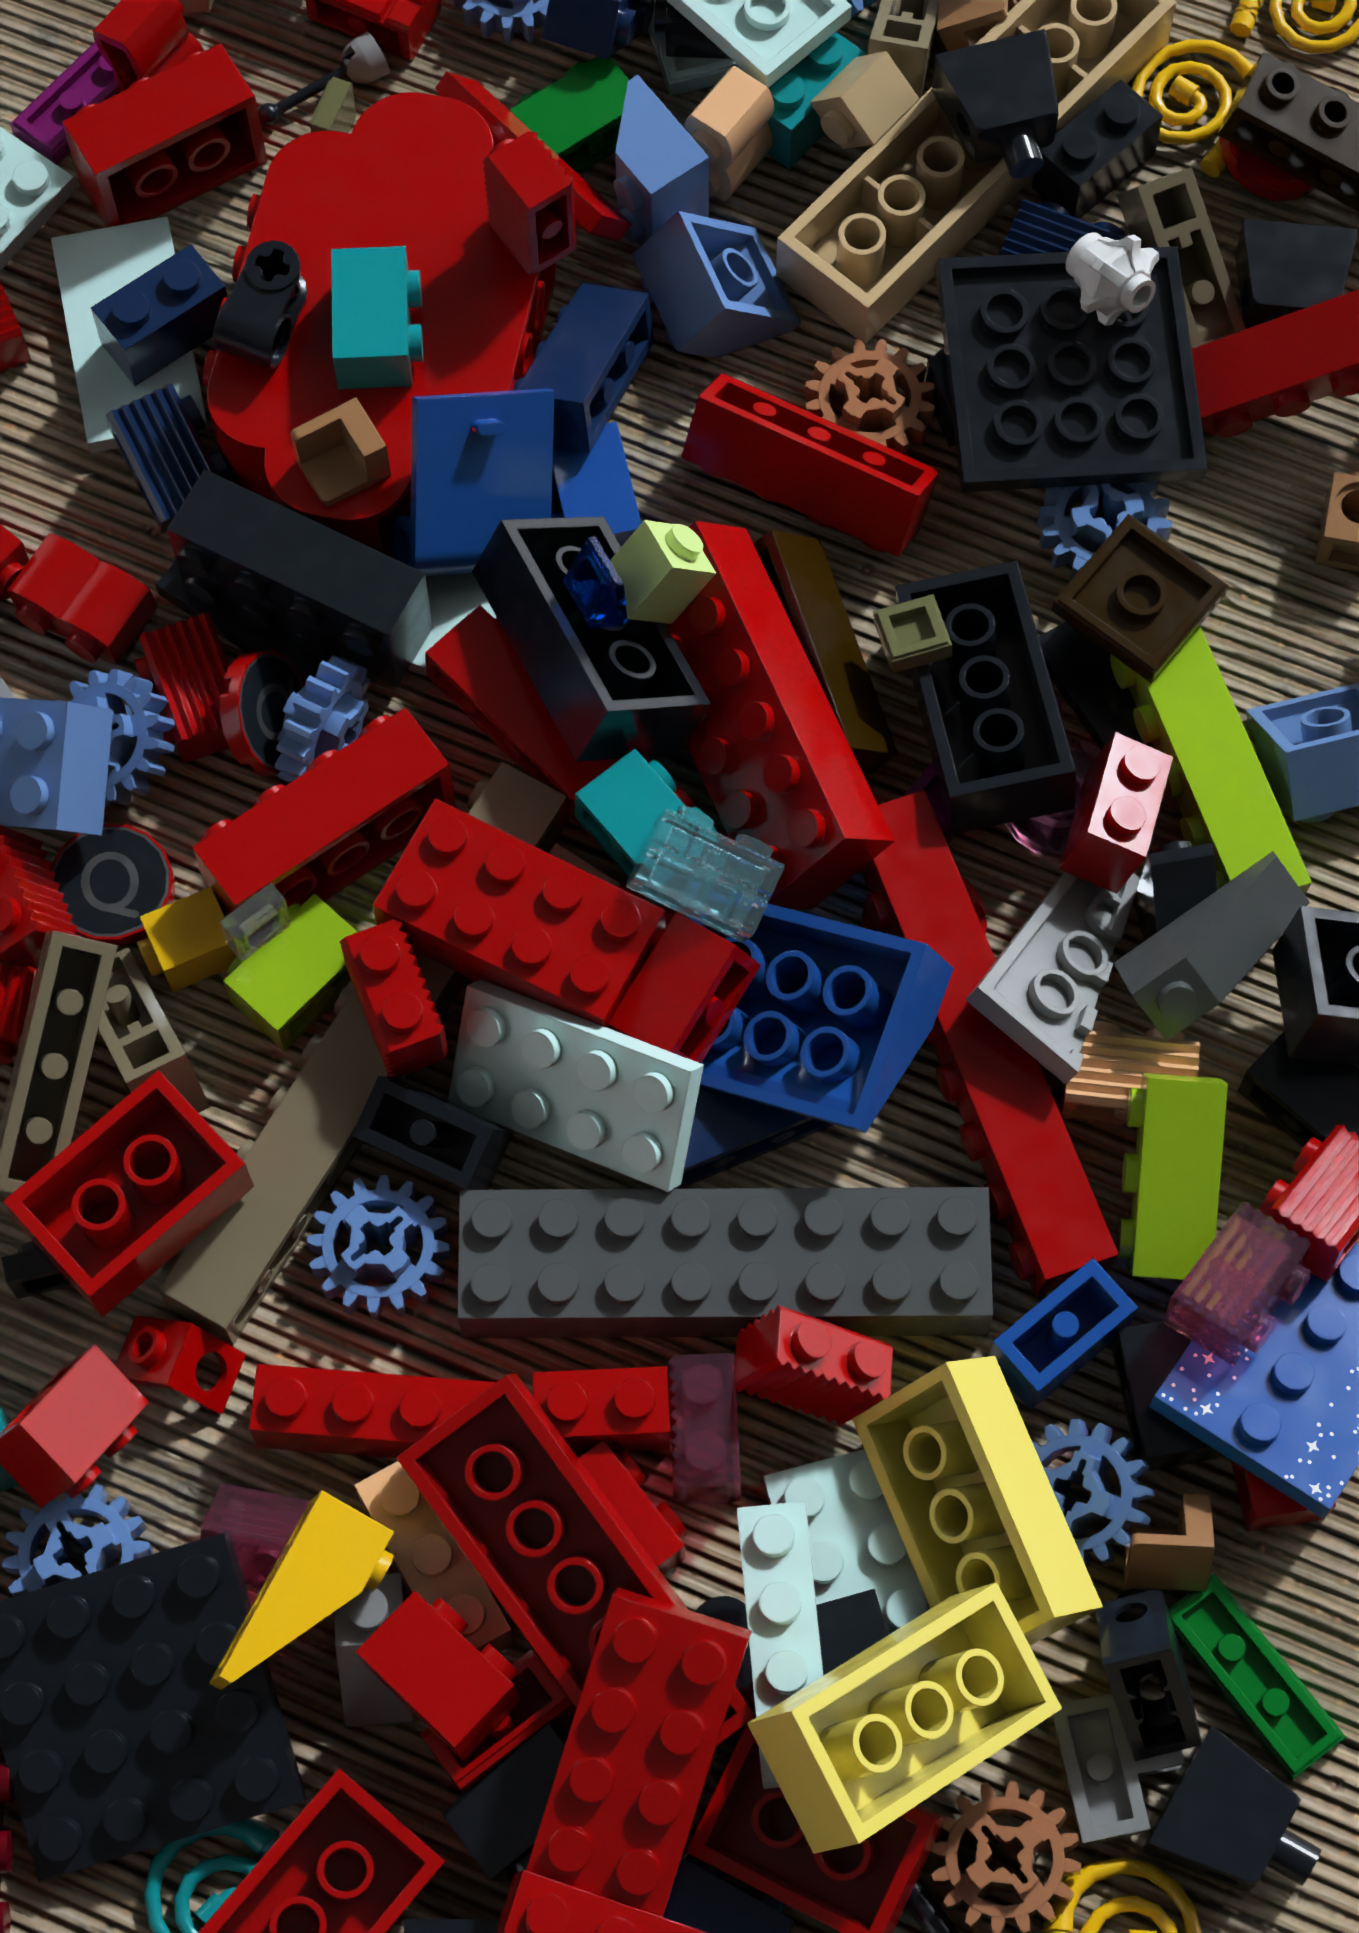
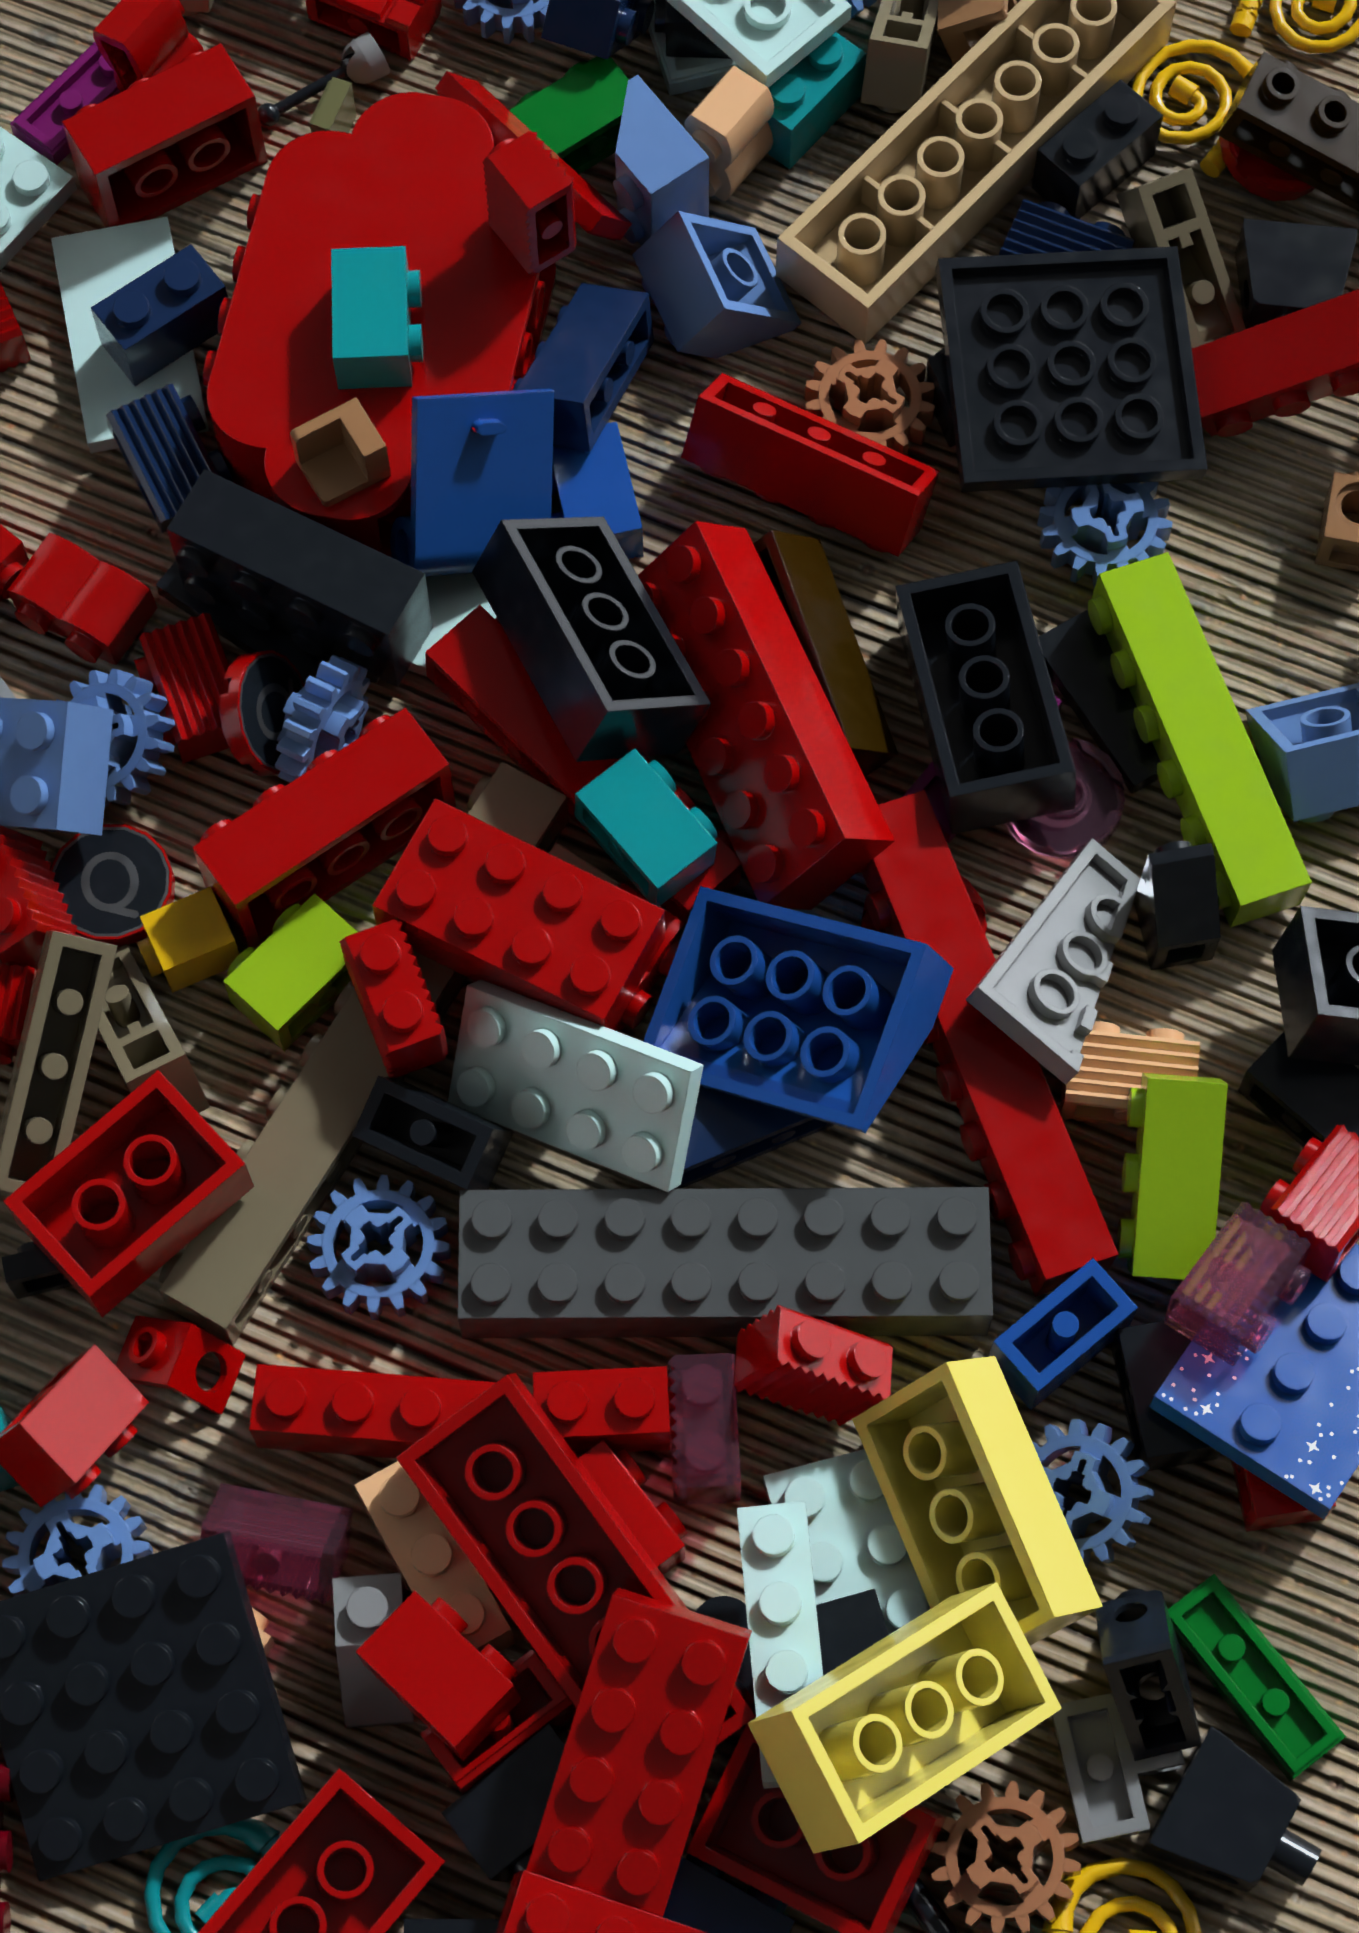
(256, 922): clear tile -> none
(262, 306): black piece -> none
(318, 1571): yellow slope -> none
(596, 587): clear blue slope -> none
(661, 570): yellowish green brick -> none
(685, 990): red brick -> none
(706, 872): clear light blue brick -> none
(864, 101): tan brick -> none
(912, 633): olive tile -> none
(1001, 99): black torso -> none
(1112, 275): white rock -> none
(1116, 813): red brick -> none
(1139, 598): dark brown tile -> none
(1173, 1556): medium nougat panel -> none
(1211, 946): dark grey slope -> none

